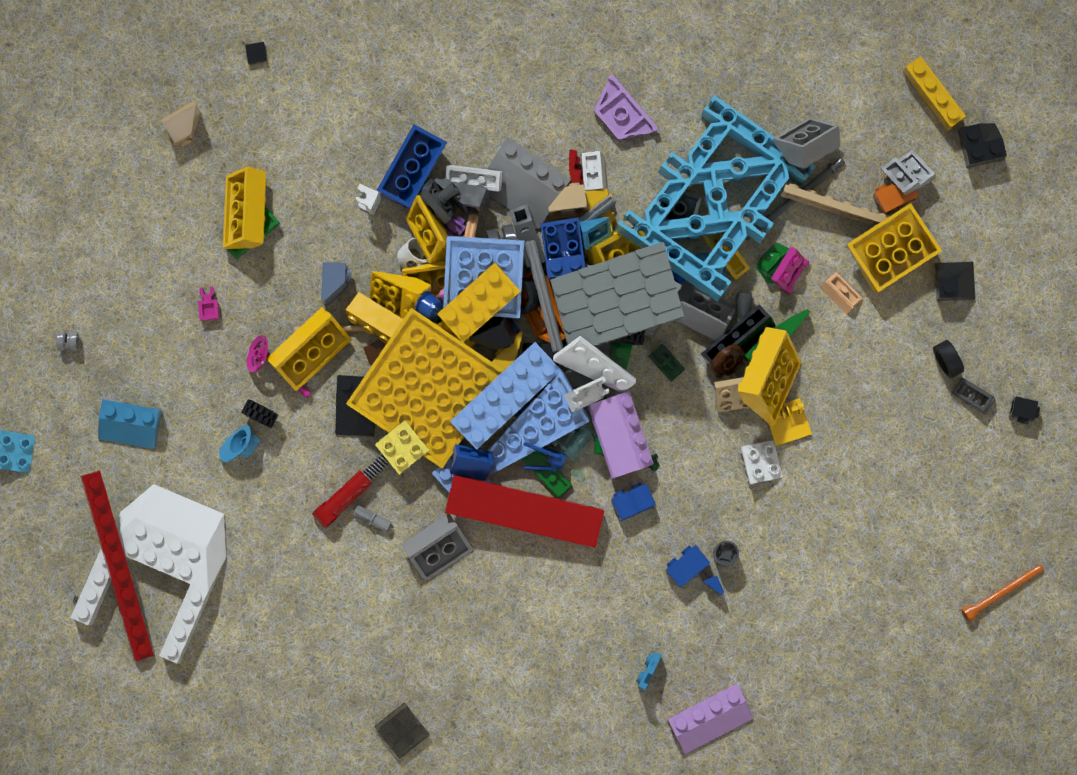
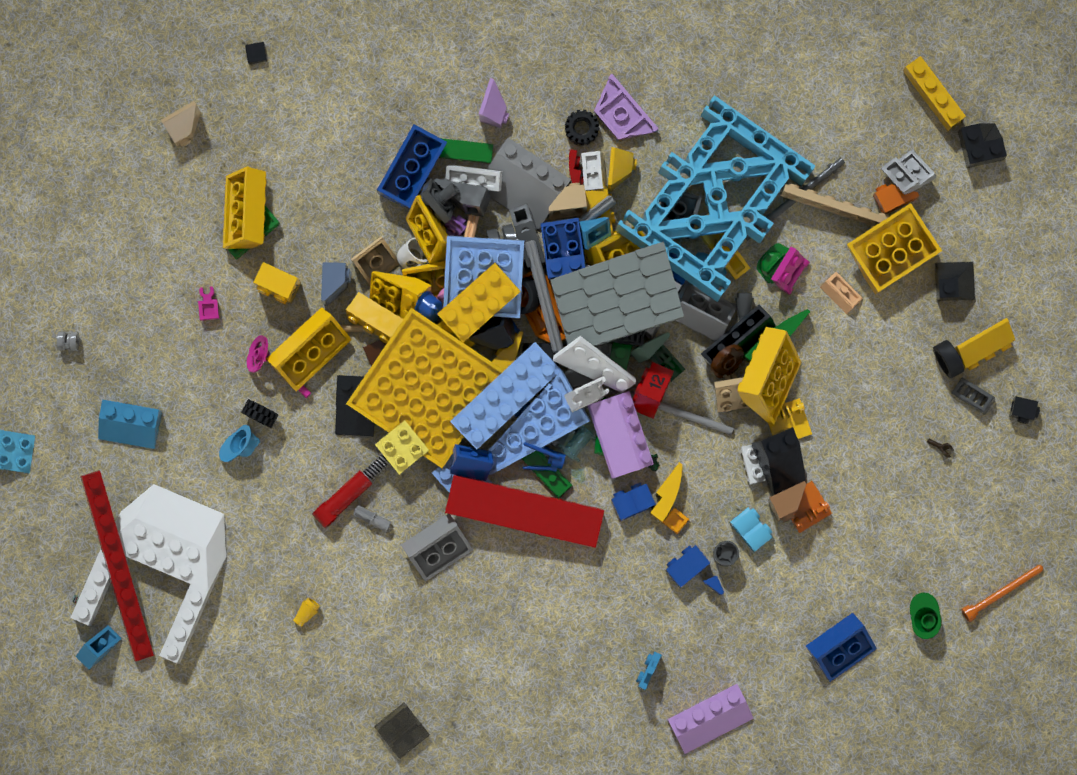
(98, 647): none -> dark azure slope
(277, 283): none -> yellow brick
(306, 611): none -> yellow cone
(370, 199): white hinge -> none
(375, 258): none -> tan slope
(467, 151): none -> green tile
(493, 108): none -> lavender slope
(581, 116): none -> black tyre
(620, 167): none -> yellow slope
(646, 350): none -> sand green slope
(651, 389): none -> red brick
(667, 493): none -> yellow slope
(675, 521): none -> light orange tile
(690, 416): none -> light grey bar
(751, 529): none -> medium azure brick
(780, 460): none -> black slope
(787, 502): none -> medium nougat slope
(808, 142): light grey slope -> none
(811, 508): none -> orange hinge
(841, 647): none -> blue slope
(925, 615): none -> green piece
(943, 447): none -> dark brown hand
(986, 344): none -> yellow slope

